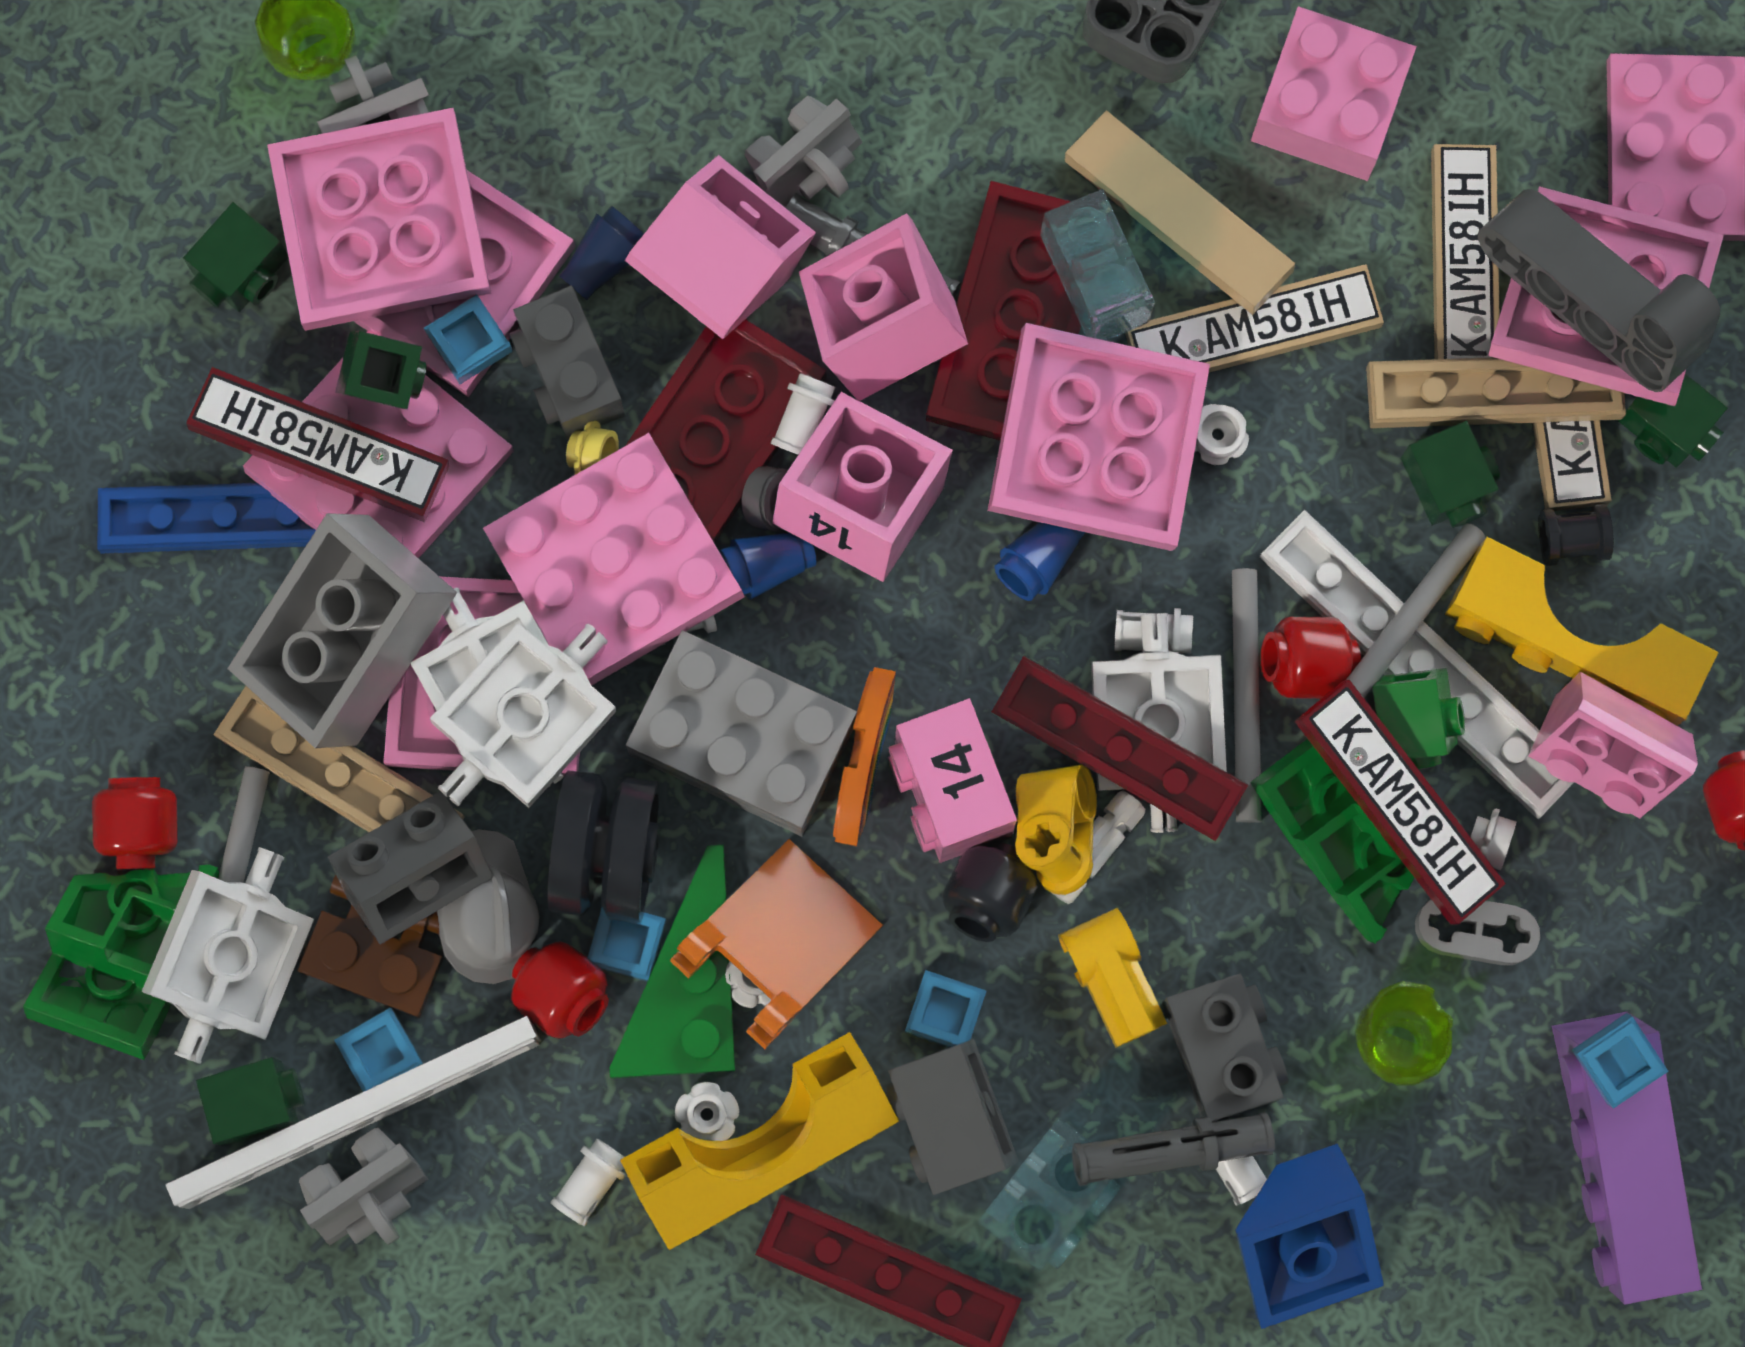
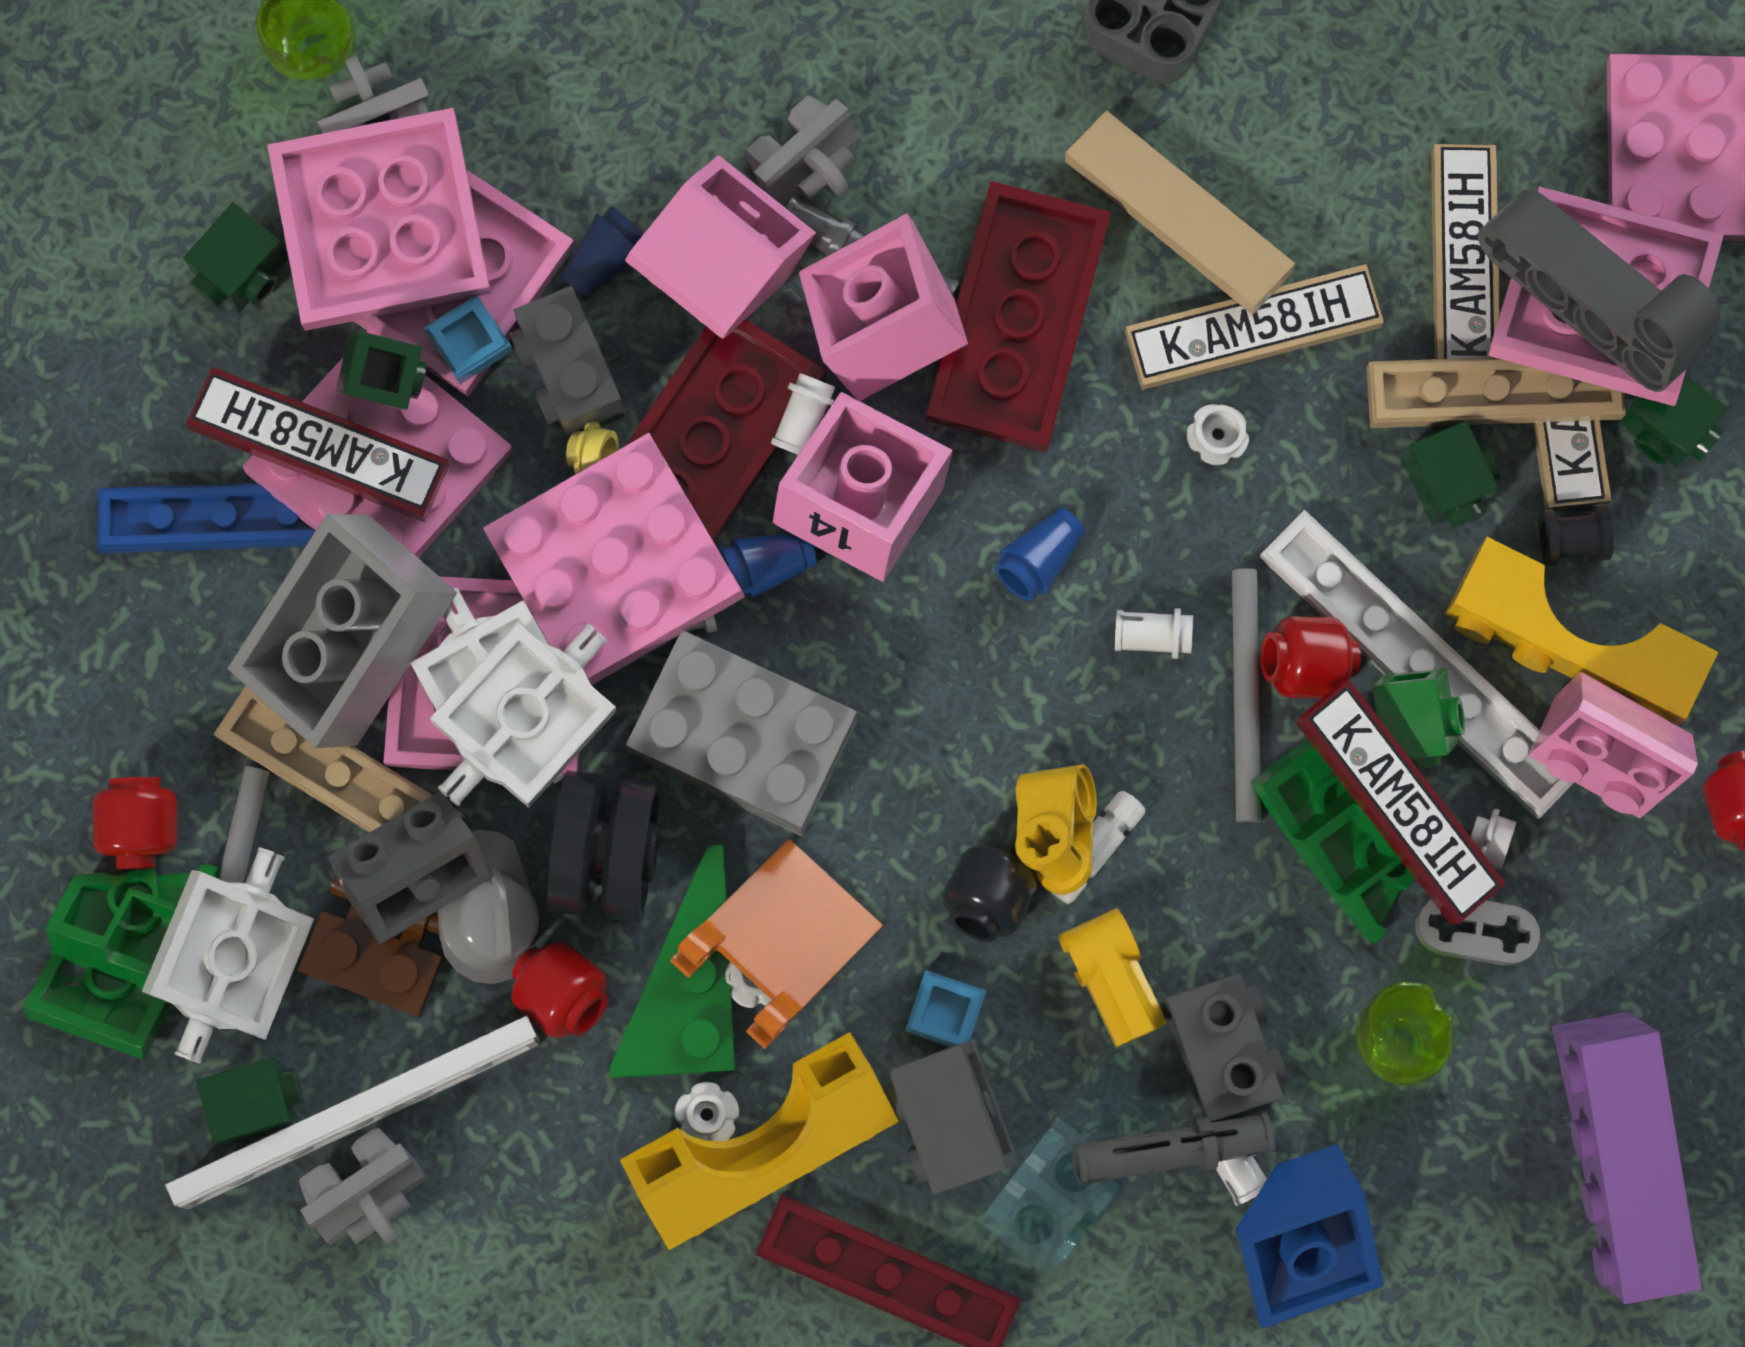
(378, 1050): dark azure tile -> none
(589, 1182): white pin -> none
(627, 946): dark azure tile -> none
(760, 497): dark grey tile -> none
(860, 775): orange tile -> none
(952, 780): bright pink brick -> none
(1097, 267): clear light blue brick -> none
(1099, 437): bright pink plate -> none
(1119, 748): dark red tile -> none
(1168, 694): white plate -> none
(1333, 93): bright pink brick -> none
(1416, 608): light grey bar -> none
(1620, 1060): dark azure tile -> none

